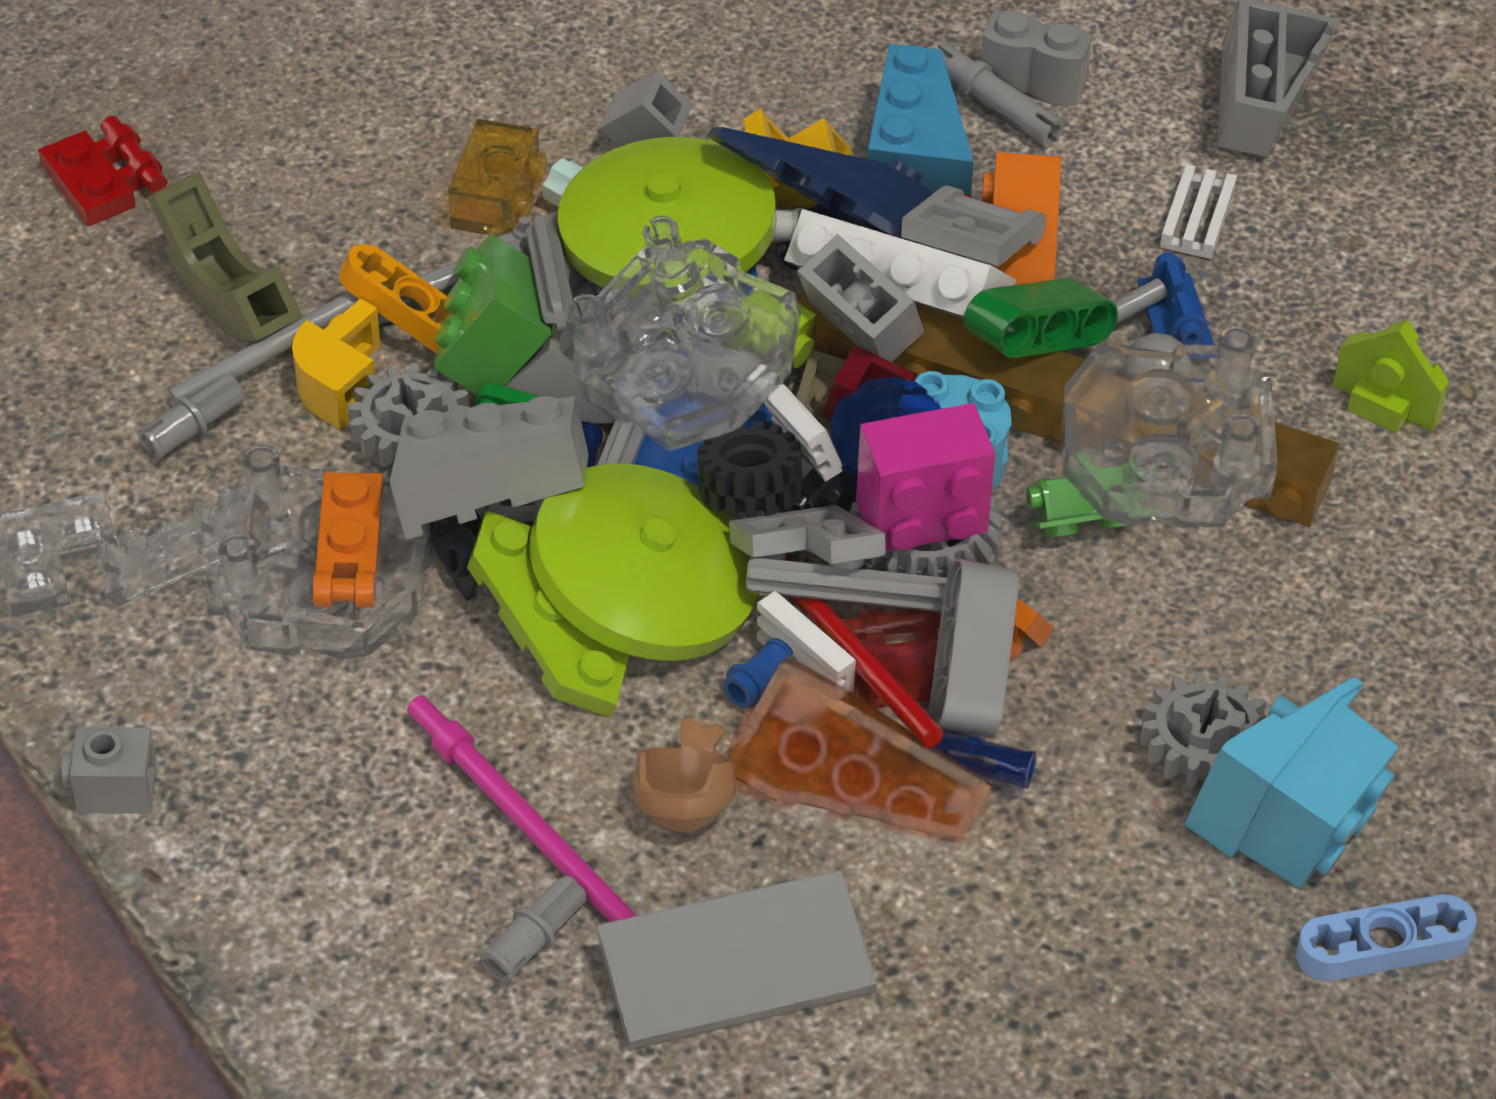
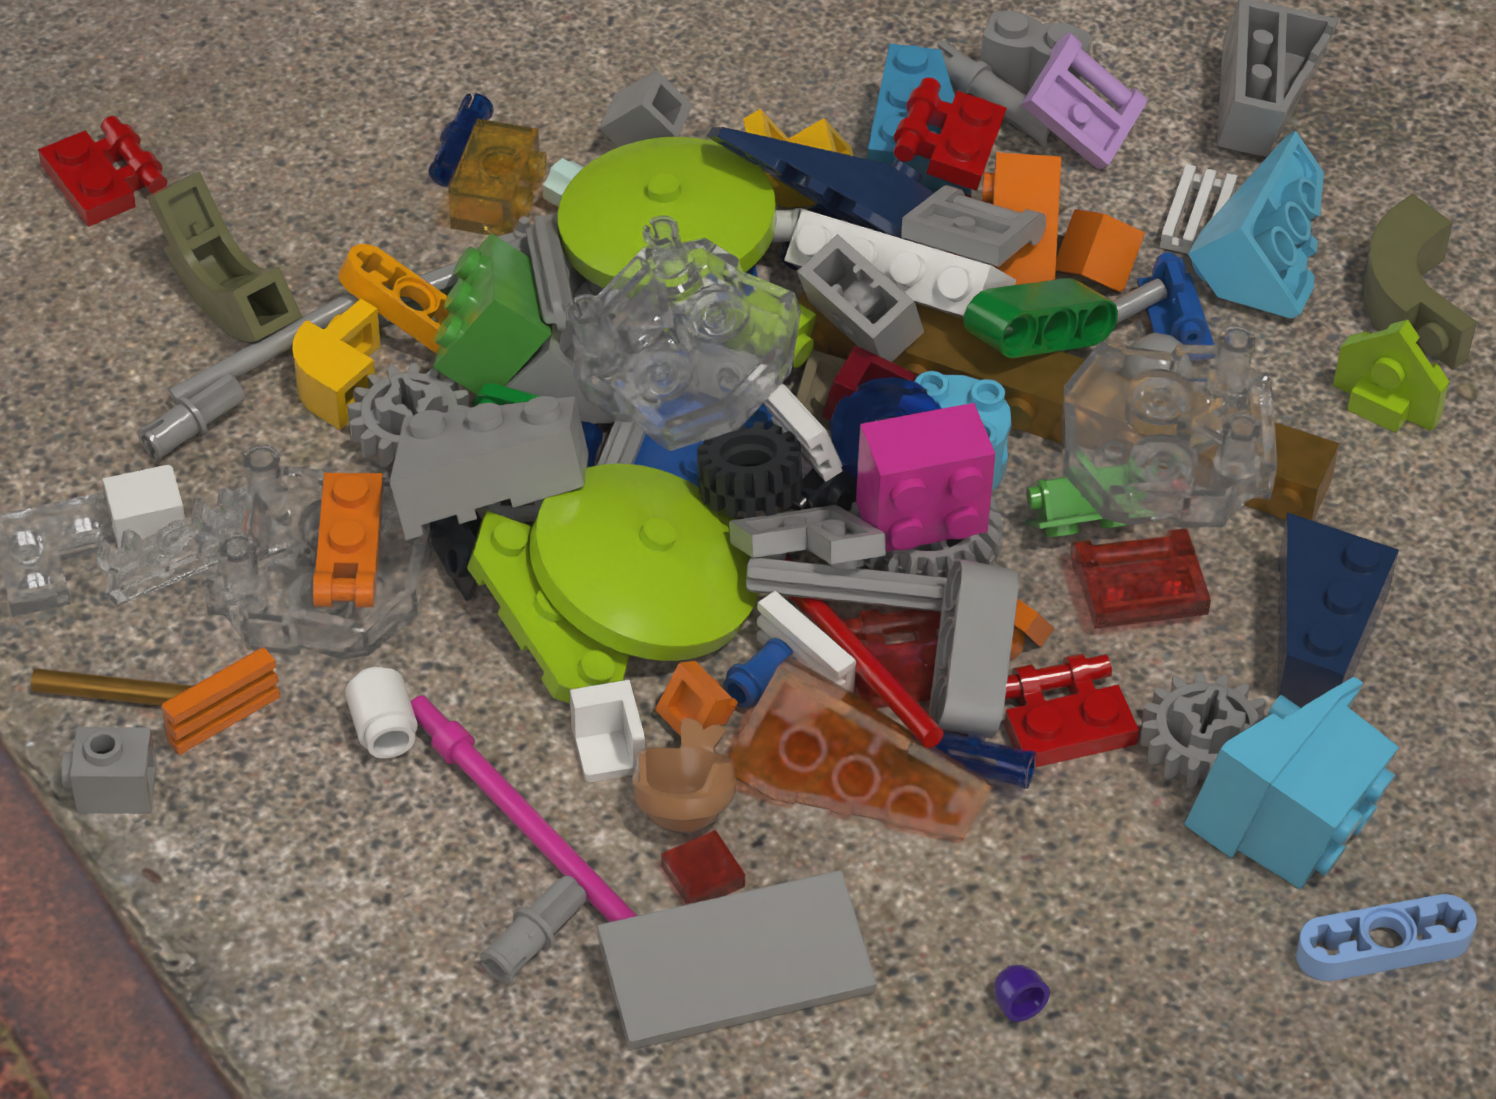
(104, 687): none -> pearl gold bar
(143, 501): none -> white panel
(220, 700): none -> orange tile
(381, 712): none -> white brick
(456, 136): none -> clear blue pin
(606, 730): none -> white panel
(695, 696): none -> orange tile
(703, 869): none -> clear red tile
(965, 139): none -> red plate
(1020, 992): none -> dark purple hinge
(1071, 725): none -> red plate
(1075, 110): none -> lavender plate
(1099, 249): none -> orange panel
(1149, 583): none -> clear red plate
(1261, 236): none -> medium azure wedge
(1326, 605): none -> dark blue wedge
(1402, 249): none -> olive arch

